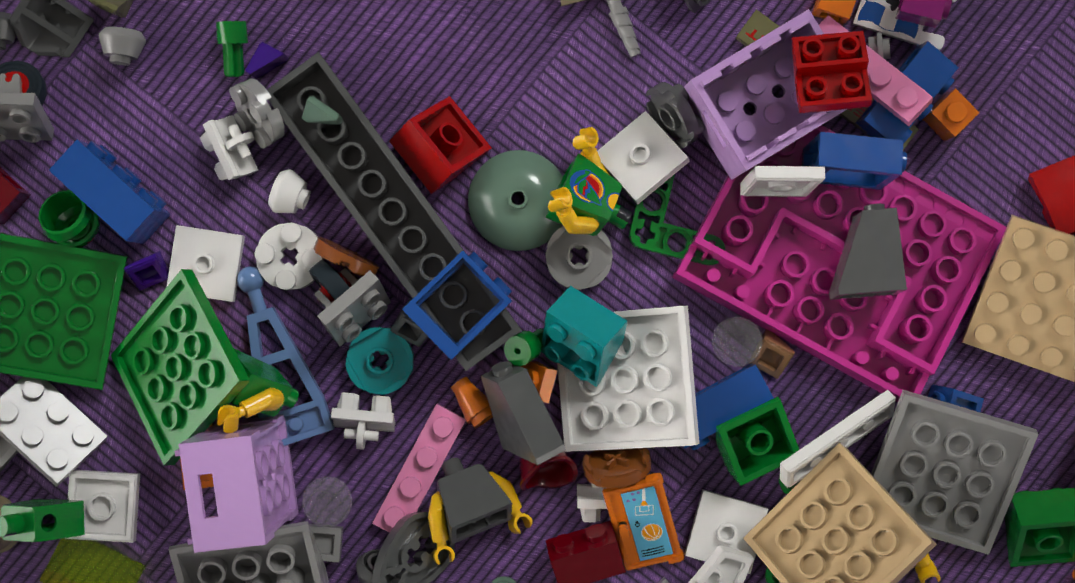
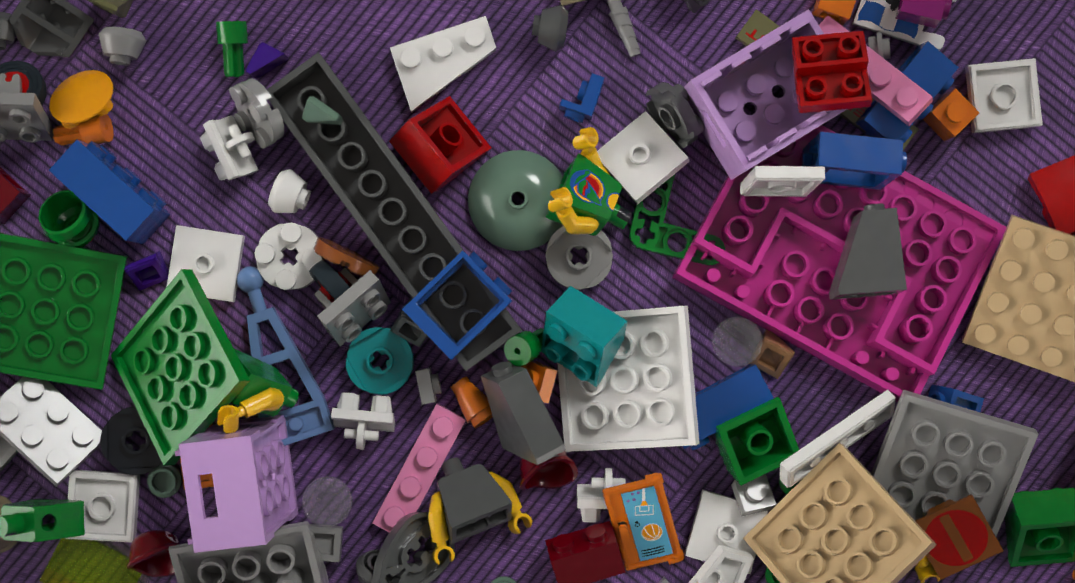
(82, 98): none -> light orange dish
(97, 129): none -> orange piece
(121, 453): none -> black plate
(151, 555): none -> dark red helmet
(164, 481): none -> sand green plate
(428, 385): none -> light grey plate
(440, 58): none -> white wing
(551, 27): none -> dark grey cone
(589, 95): none -> blue bracket
(616, 467): dark orange tile -> none
(754, 496): none -> light grey plate
(960, 536): none -> piece
(1004, 95): none -> white plate

